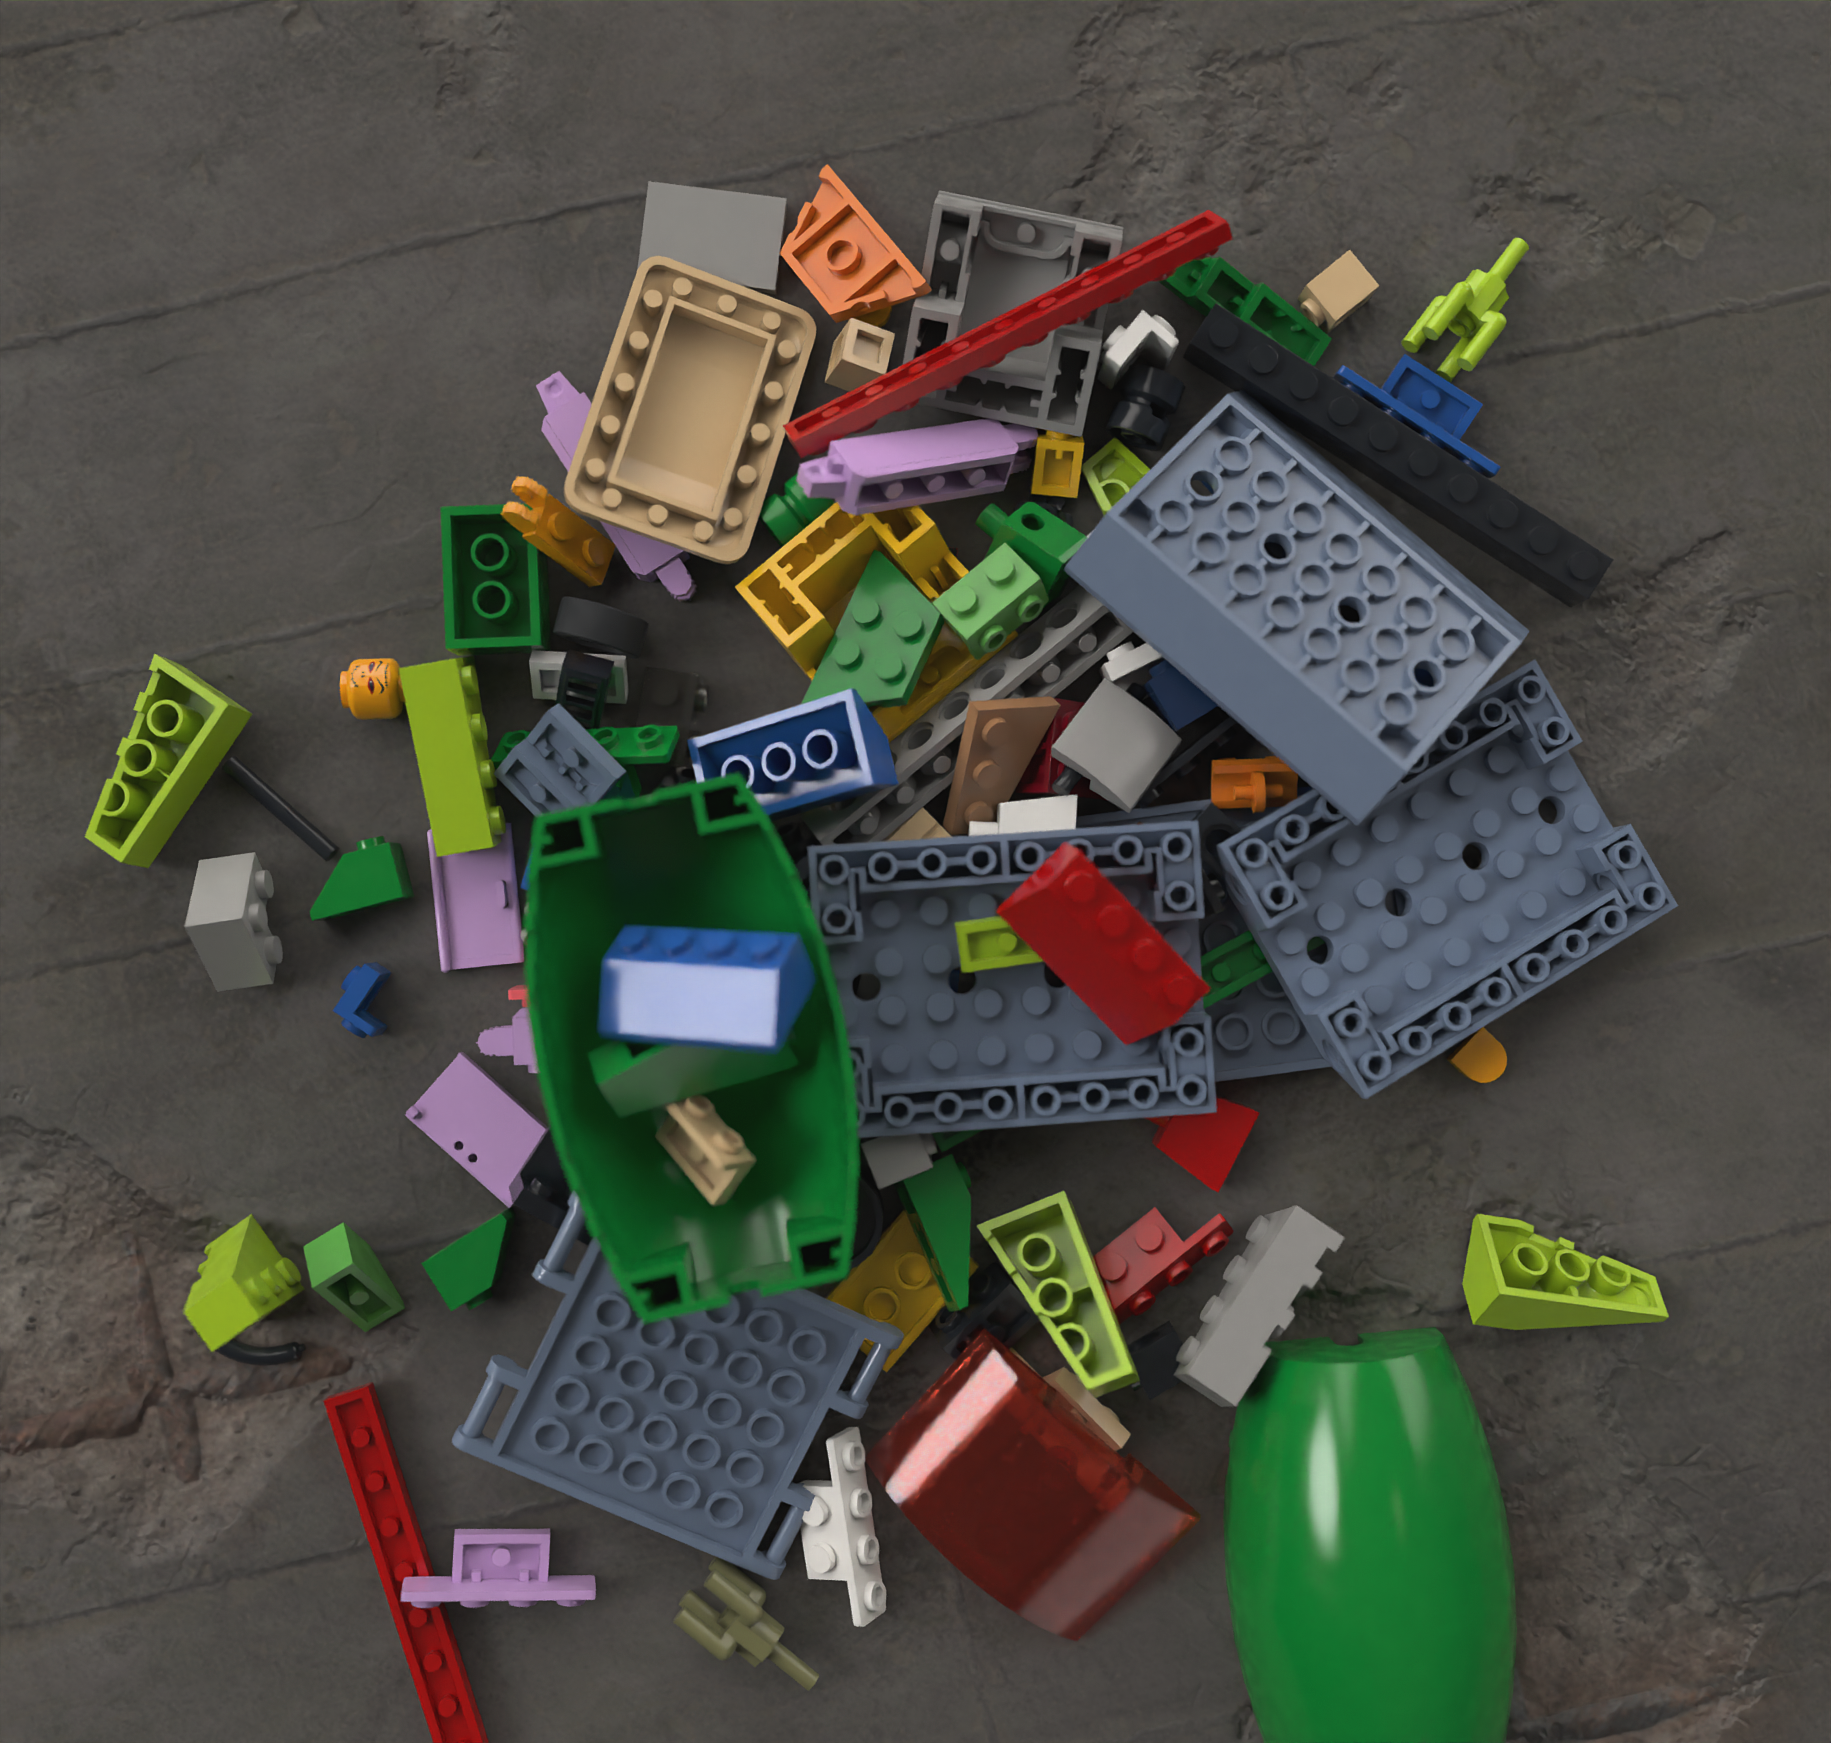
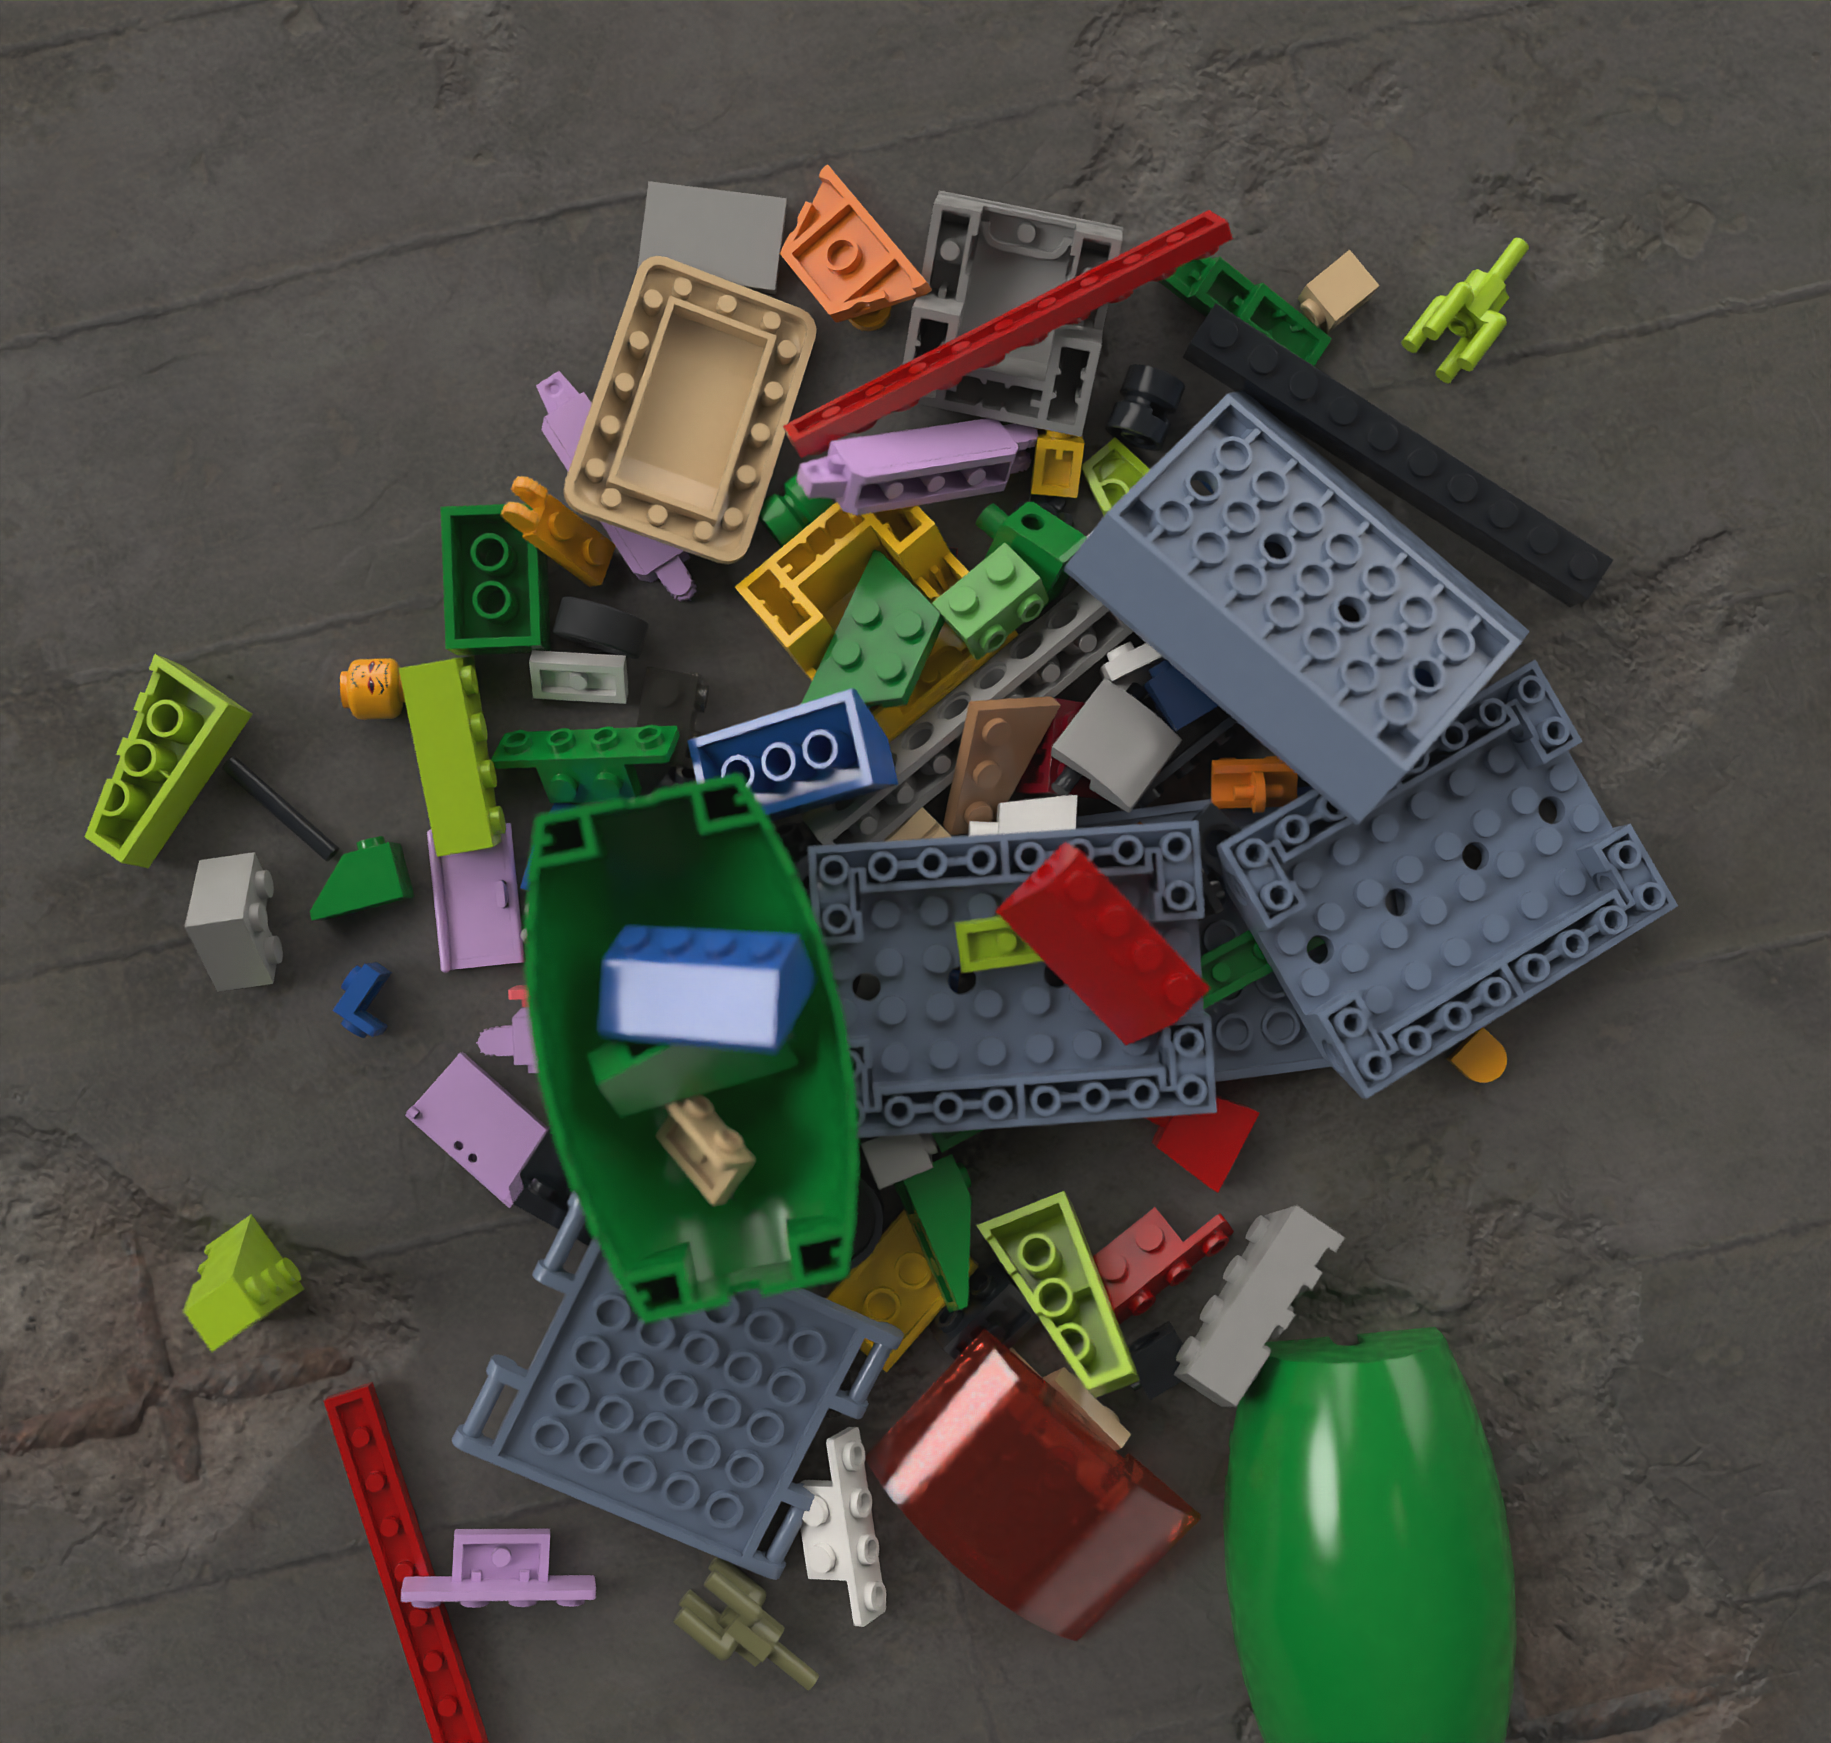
(260, 1355): black piece -> none
(351, 1277): bright green slope -> none
(472, 1263): green slope -> none
(559, 766): sand blue slope -> none
(590, 670): black slope -> none
(859, 355): tan brick -> none
(1145, 337): white bracket -> none
(1426, 406): blue bracket -> none
(1537, 1283): lime wedge -> none

